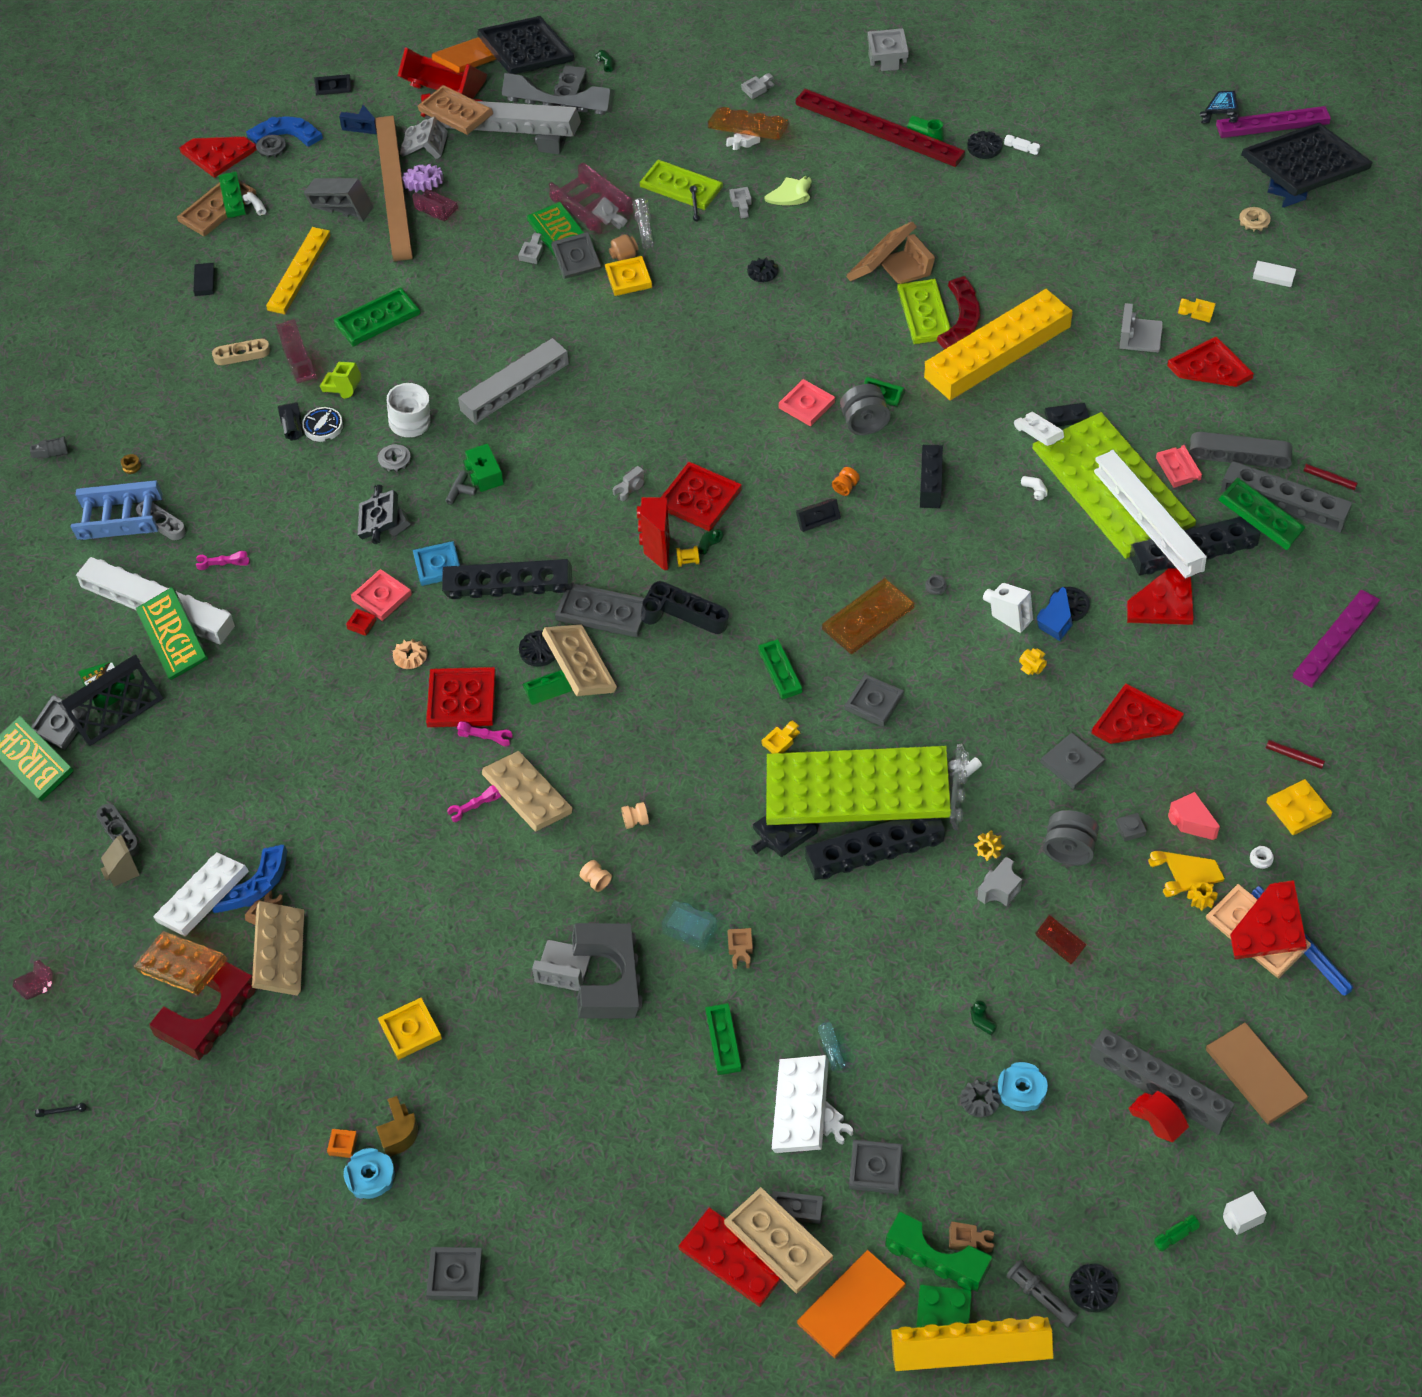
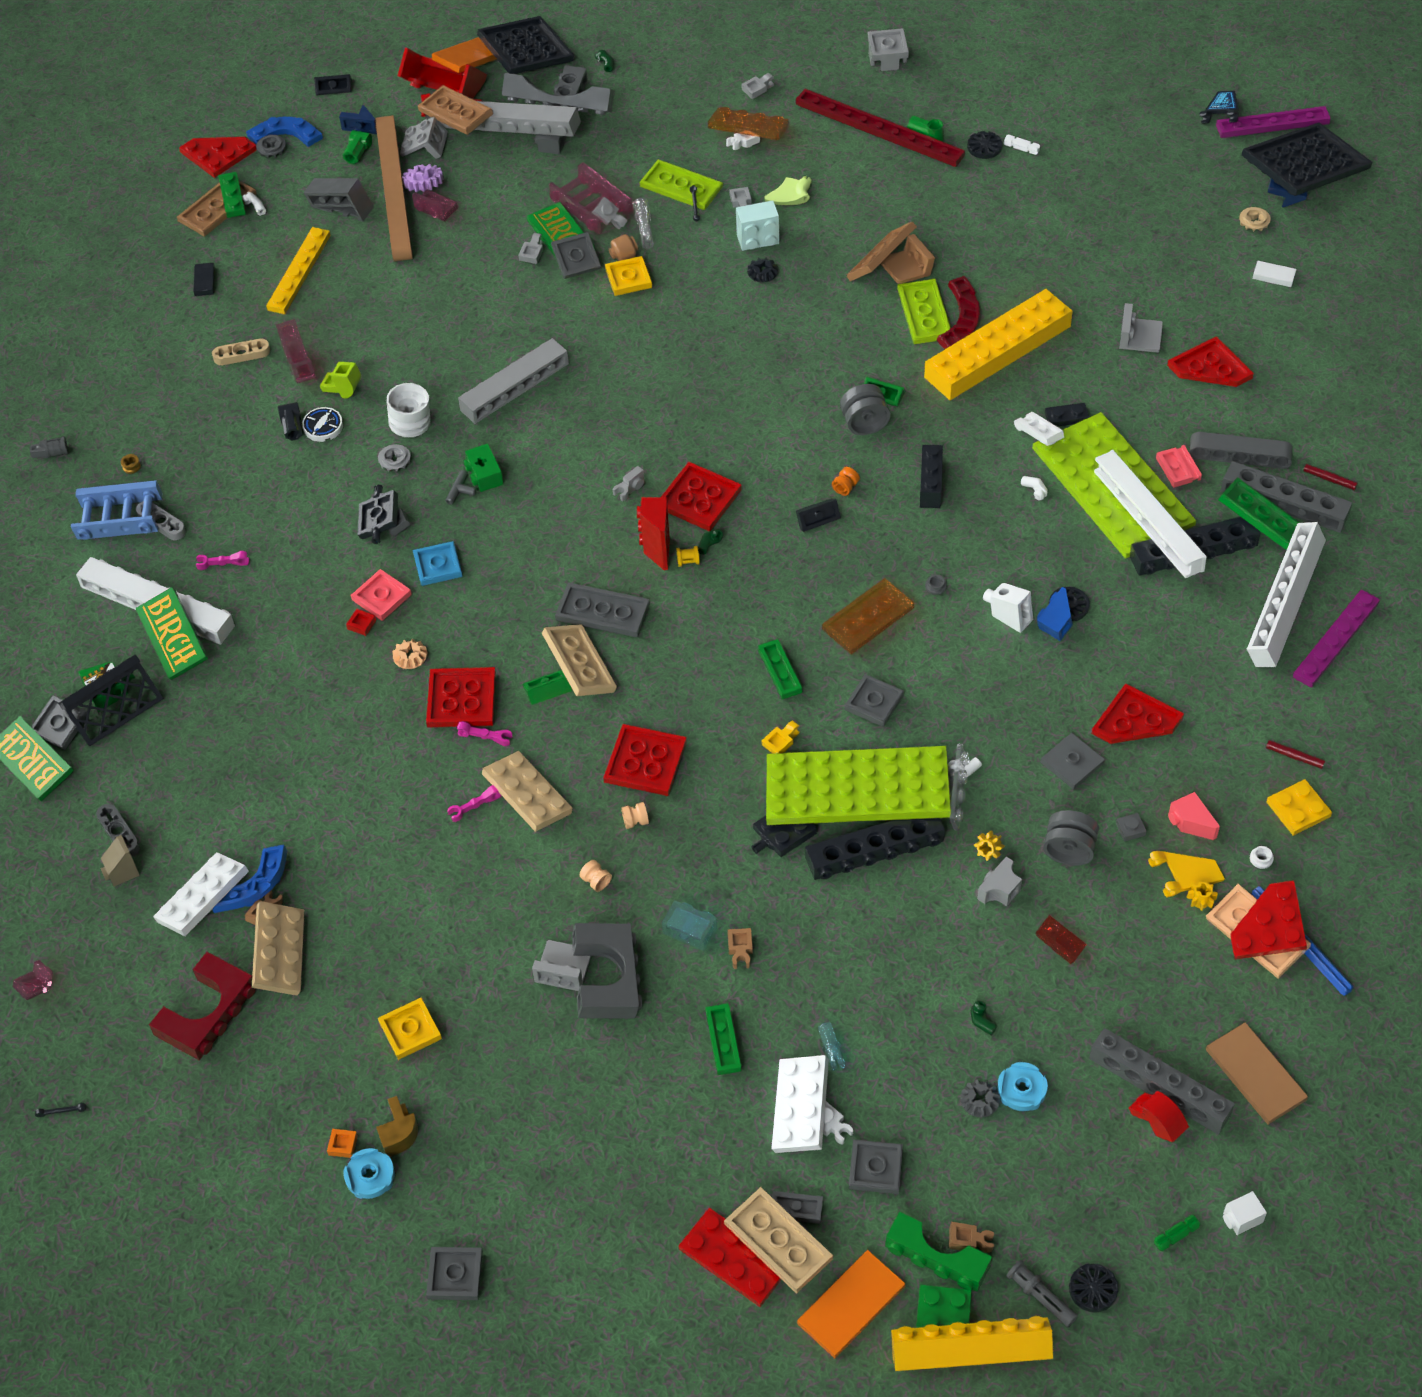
(180, 963): clear orange plate -> none
(357, 144): none -> green piece
(376, 316): green tile -> none
(455, 575): black brick -> none
(537, 649): black wheel -> none
(645, 759): none -> red plate
(666, 598): black beam -> none
(757, 225): none -> light aqua brick
(806, 402): coral plate -> none
(1033, 661): yellow gear -> none
(1163, 601): red plate -> none
(1200, 309): yellow plate -> none
(1286, 595): none -> white brick

